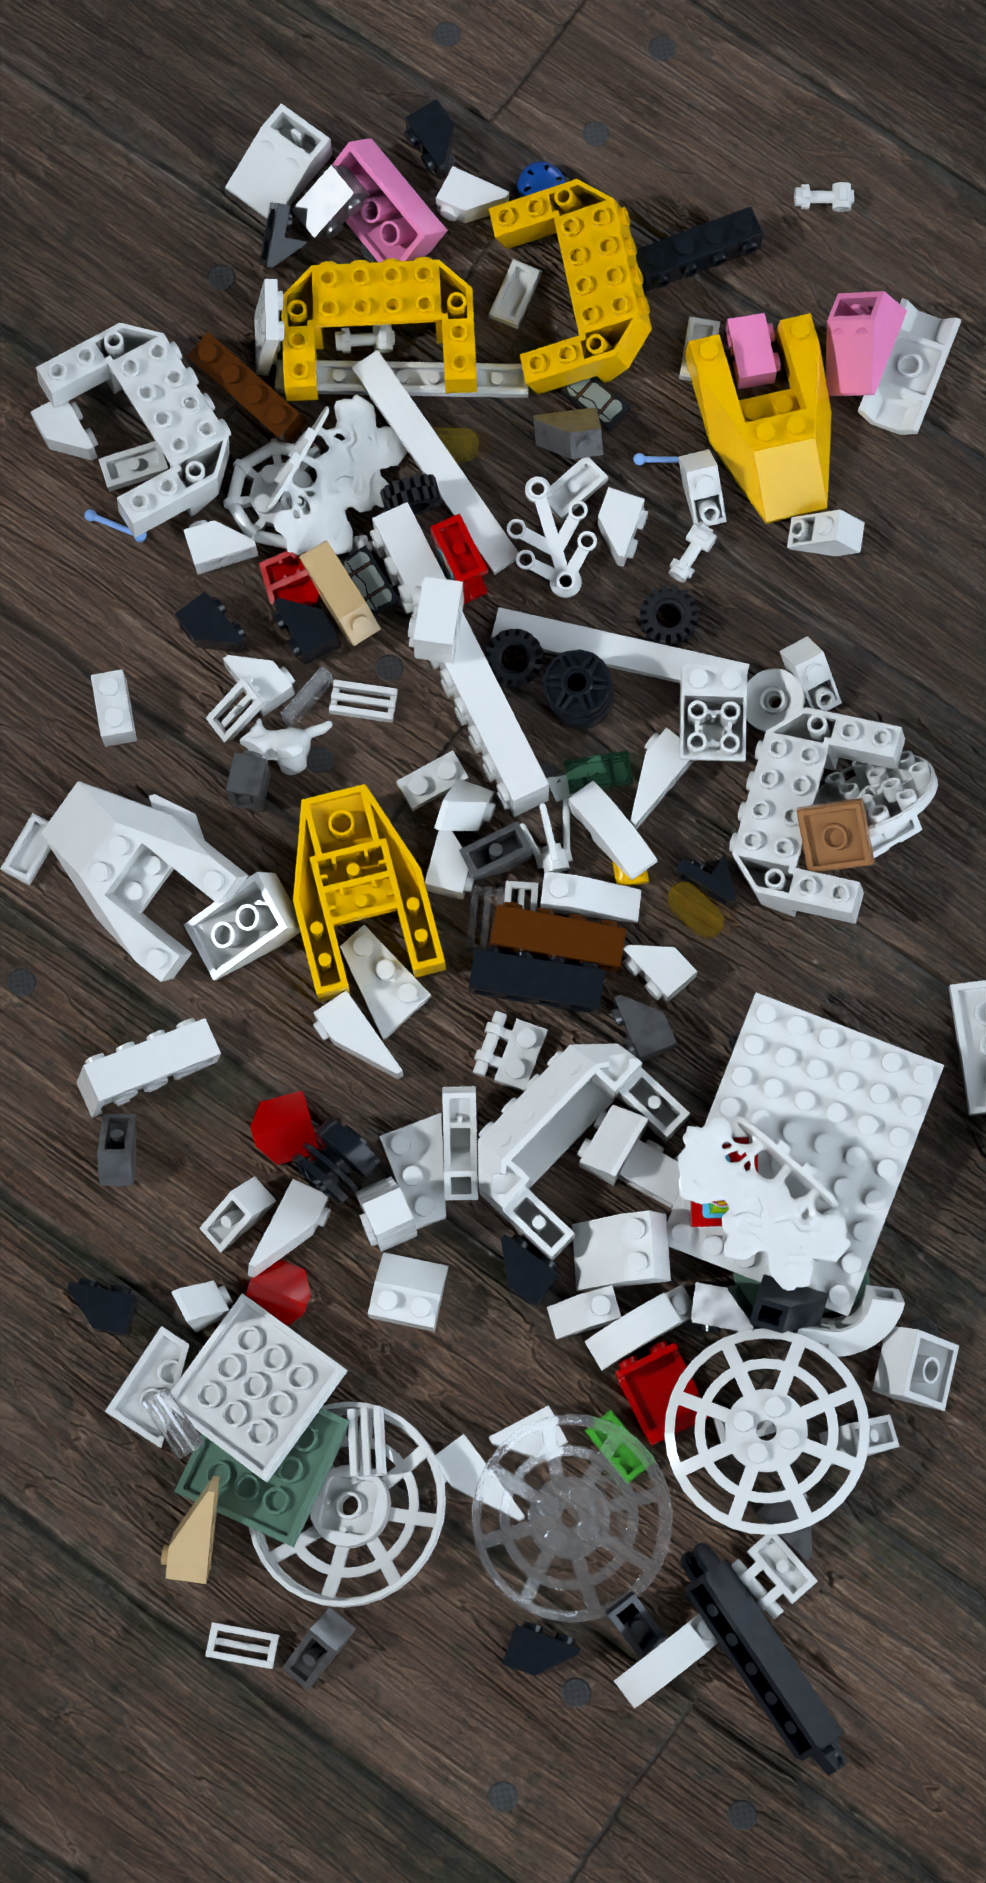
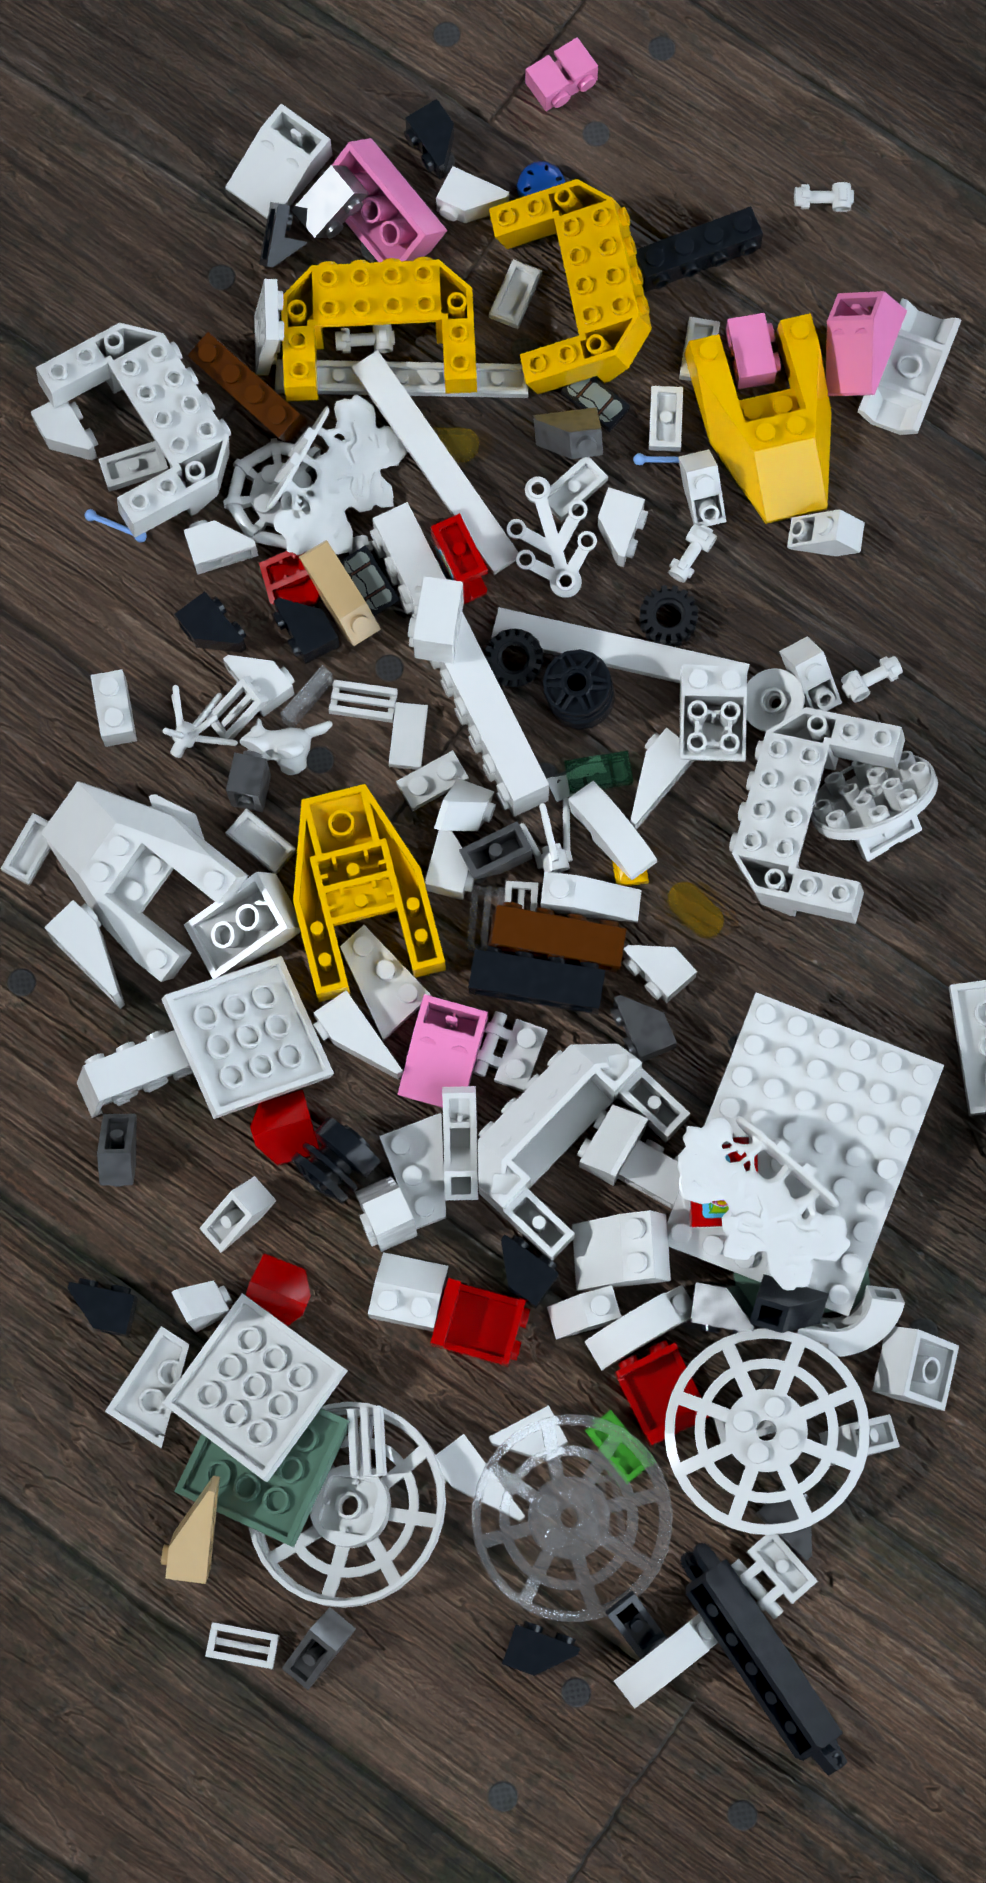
(79, 937): none -> white slope
(173, 1423): clear tile -> none
(188, 733): none -> white plant
(247, 1037): none -> white plate
(260, 841): none -> white tile
(291, 1225): white slope -> none
(408, 736): none -> white tile
(419, 492): black tyre -> none
(442, 1049): none -> bright pink slope
(479, 1323): none -> red panel
(557, 81): none -> bright pink piece
(666, 418): none -> white plate
(716, 886): black slope -> none
(835, 835): medium nougat plate -> none
(857, 686): none -> white bar

